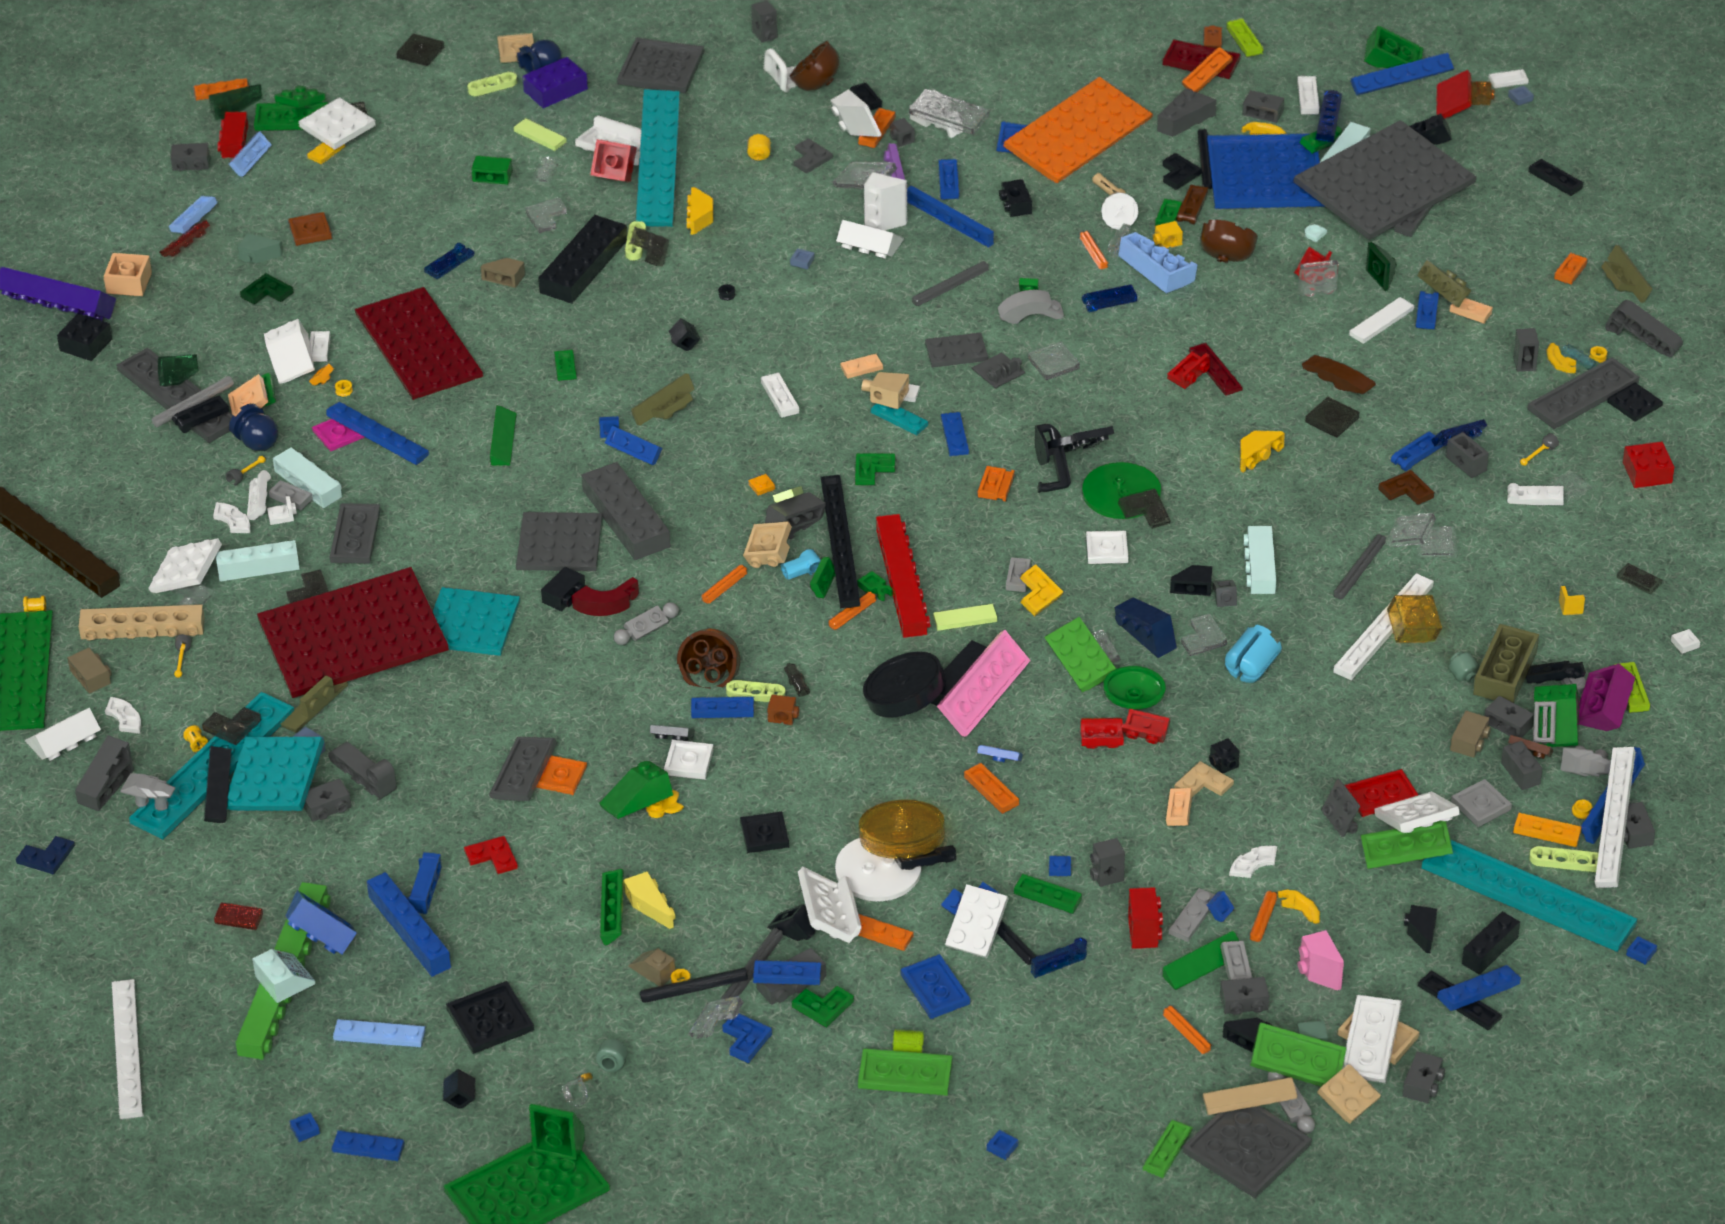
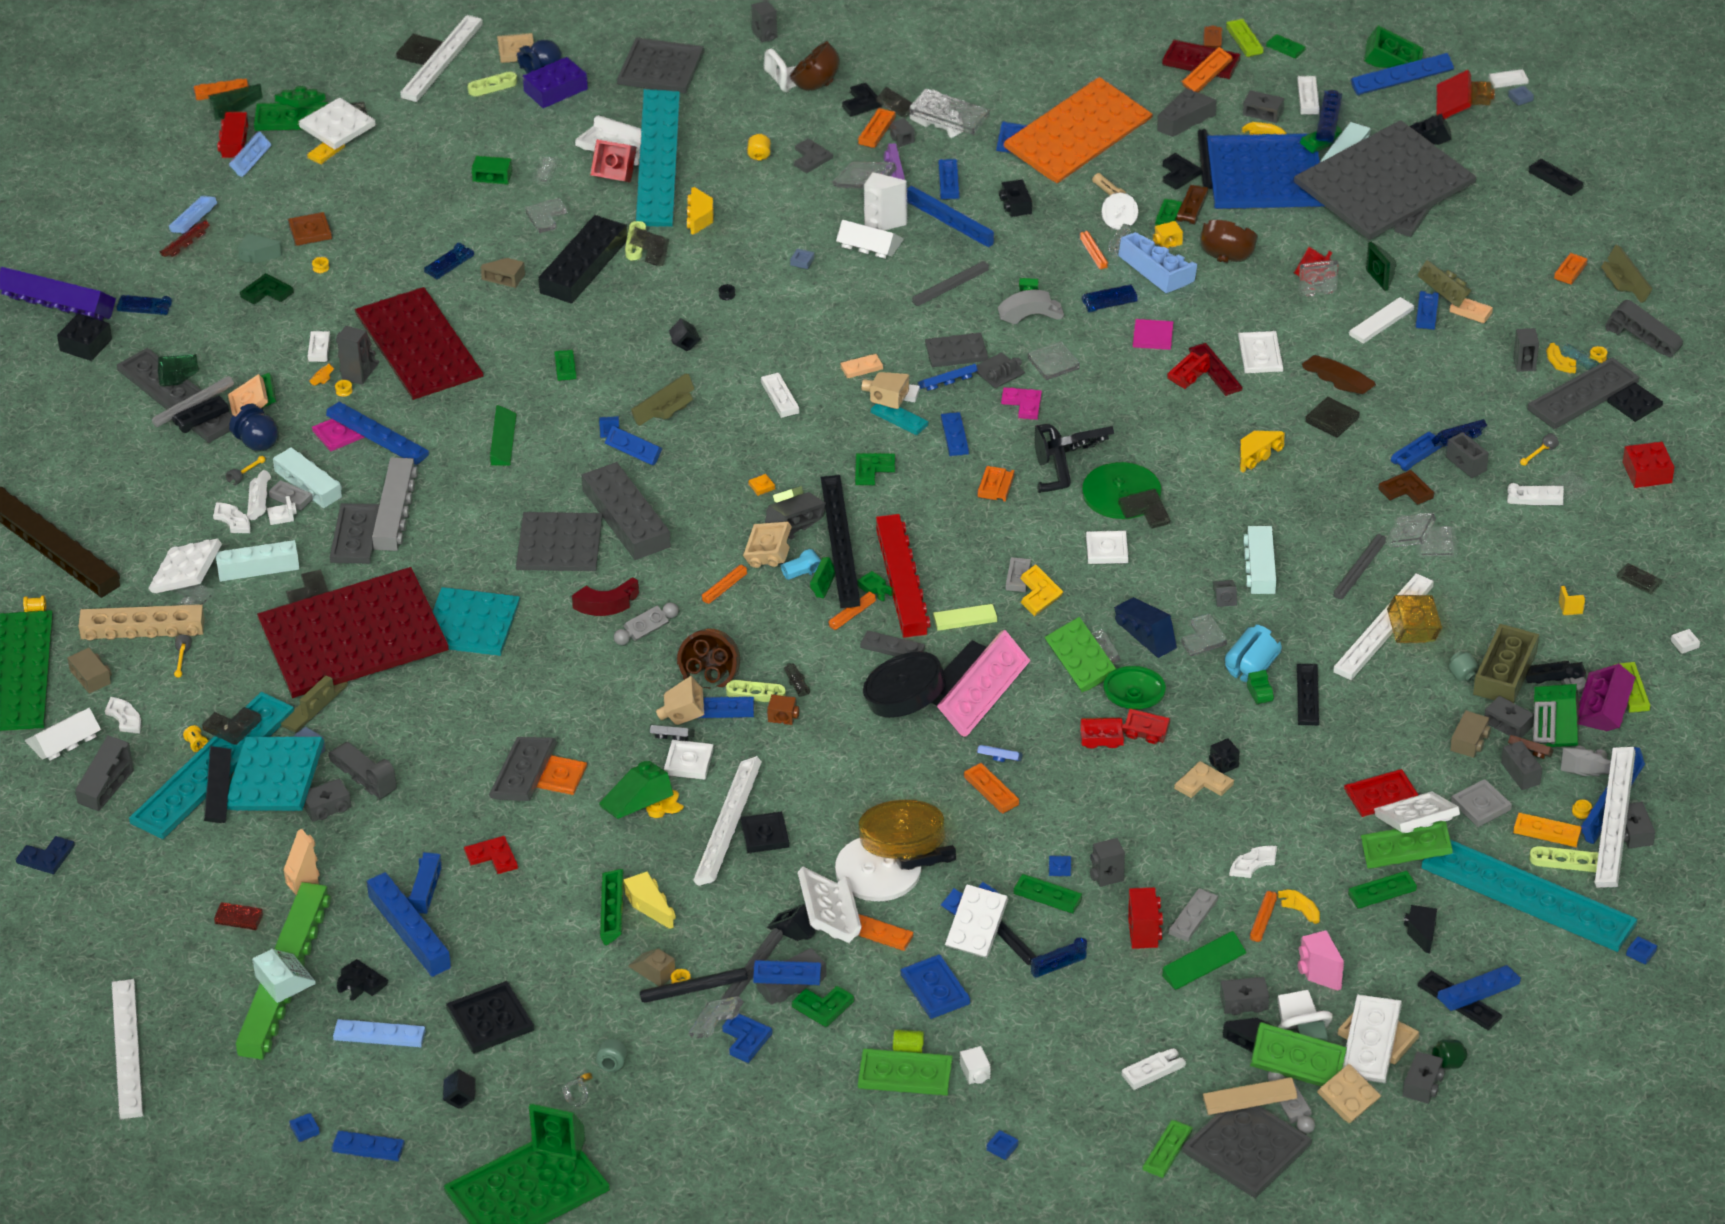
(127, 274): light nougat brick -> none
(144, 304): none -> clear blue plate
(146, 787): light grey connector -> none
(190, 156): dark grey brick -> none
(289, 351): white slope -> none
(301, 862): none -> light nougat slope
(316, 264): none -> yellow bush
(320, 923): slope -> none
(355, 355): none -> dark grey wedge
(360, 978): none -> black plate
(394, 504): none -> light grey brick
(441, 58): none -> white plate
(540, 134): yellowish green tile -> none
(559, 589): black brick -> none
(683, 702): none -> tan torso
(727, 821): none -> white plate
(854, 115): white slope -> none
(889, 644): none -> dark grey plate
(894, 102): none -> clear smoke plate
(948, 378): none -> blue plate
(975, 1065): none -> white brick
(1027, 399): none -> dark pink plate
(1152, 1068): none -> white hinge
(1153, 334): none -> dark pink tile
(1179, 807): light nougat plate -> none
(1186, 1029): orange axle -> none
(1192, 581): black slope -> none
(1220, 906): blue plate -> none
(1235, 960): light grey plate -> none
(1260, 352): none -> white tile
(1260, 687): none -> green leg
(1285, 46): none -> green plate
(1299, 1009): none -> white piece
(1307, 694): none -> black tile
(1315, 232): light aqua tile -> none
(1341, 809): dark grey hinge -> none
(1382, 889): none -> green plate
(1452, 1053): none -> dark green head
(1490, 942): black brick -> none

